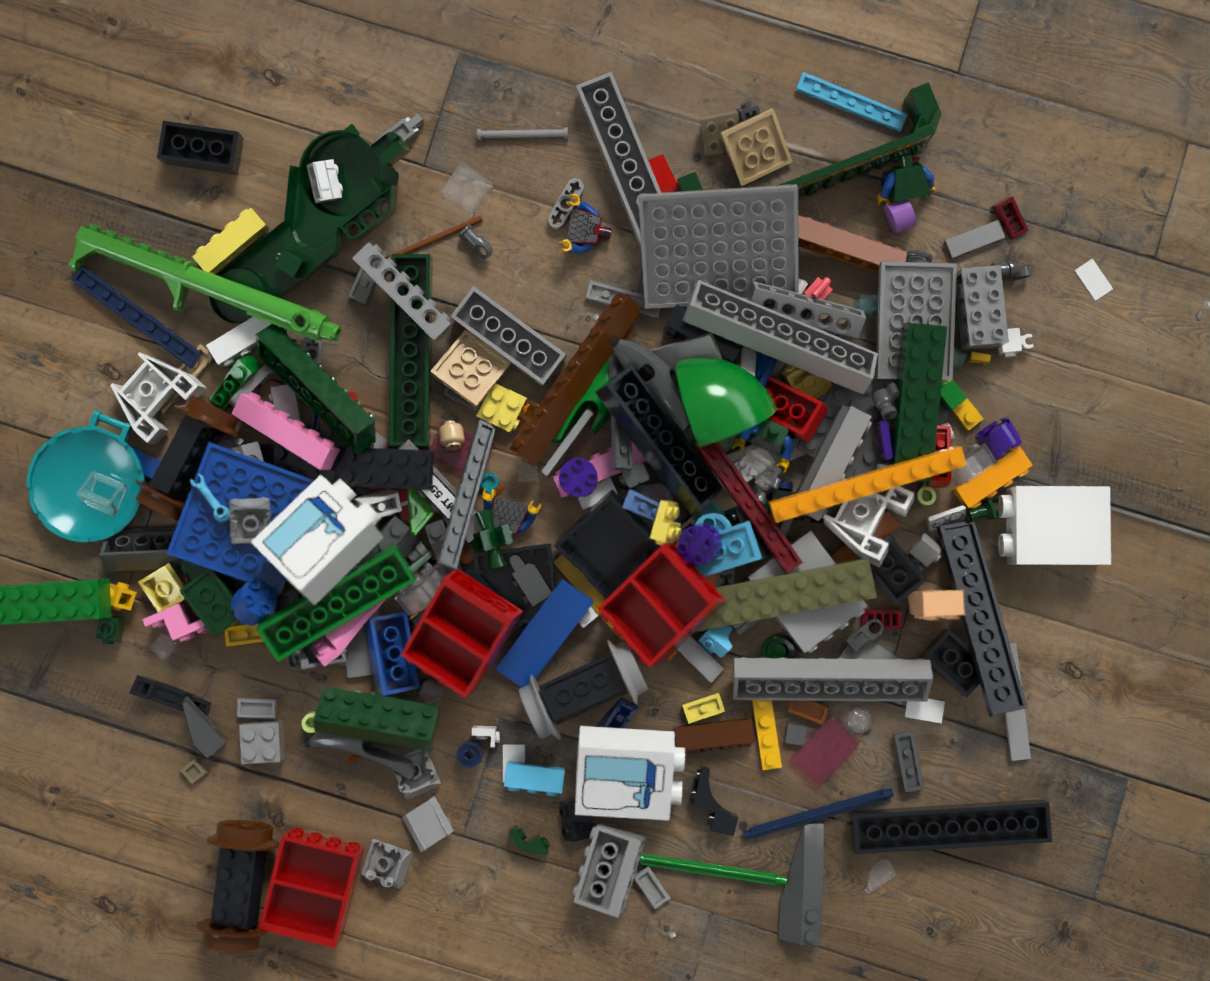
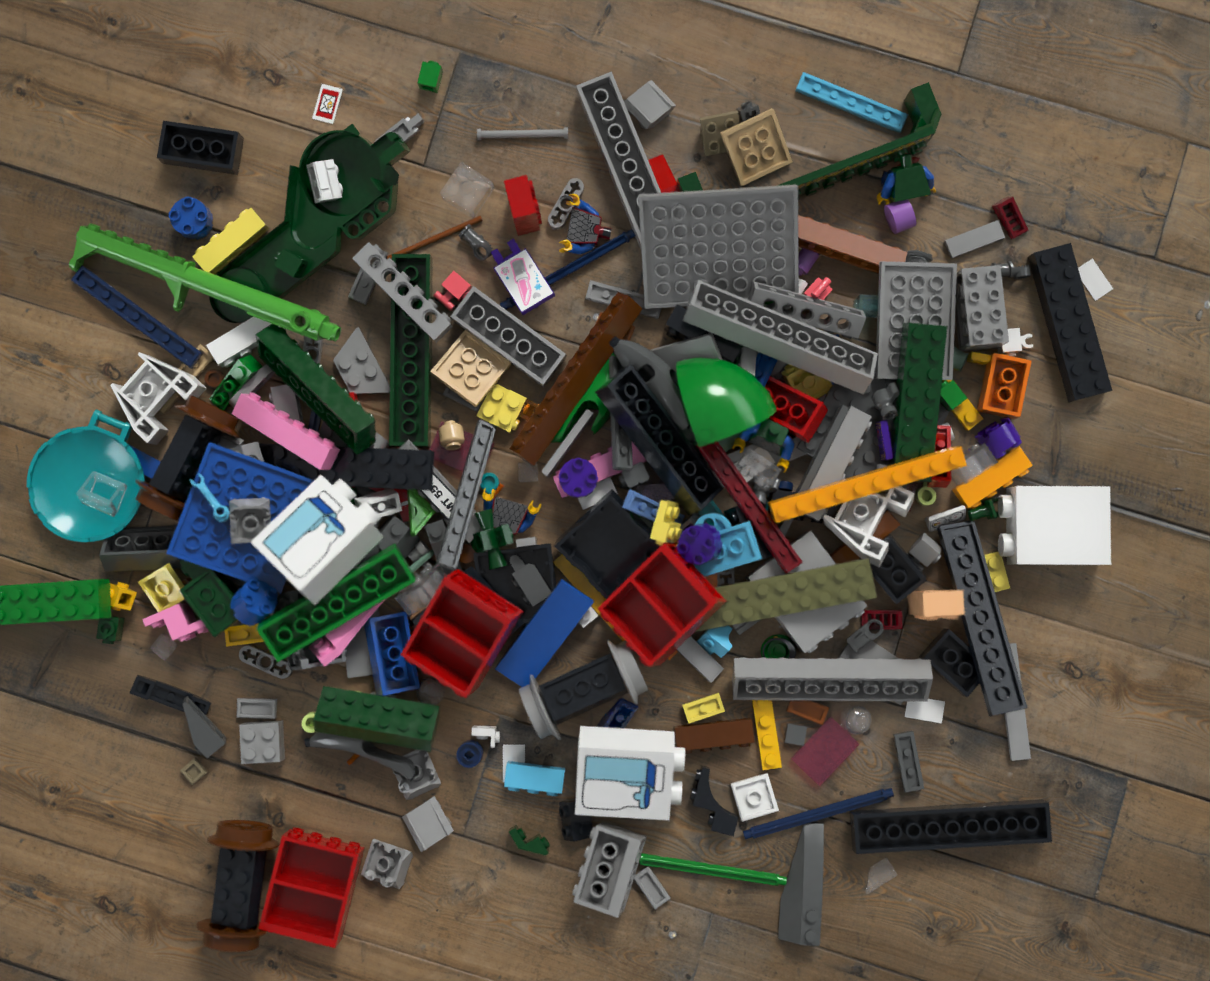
(191, 218): none -> blue brick
(214, 378): none -> reddish brown tile
(254, 651): none -> light grey beam
(327, 103): none -> sticker
(359, 366): none -> light grey wing
(430, 76): none -> green brick
(455, 287): none -> coral brick
(522, 278): none -> tile
(523, 204): none -> red brick
(526, 542): none -> light grey tile
(581, 262): none -> dark blue piece
(649, 105): none -> light grey slope
(754, 797): none -> white tile
(806, 260): none -> medium lavender brick
(997, 571): none -> light yellow plate
(1004, 386): none -> orange brick
(1069, 323): none -> black brick

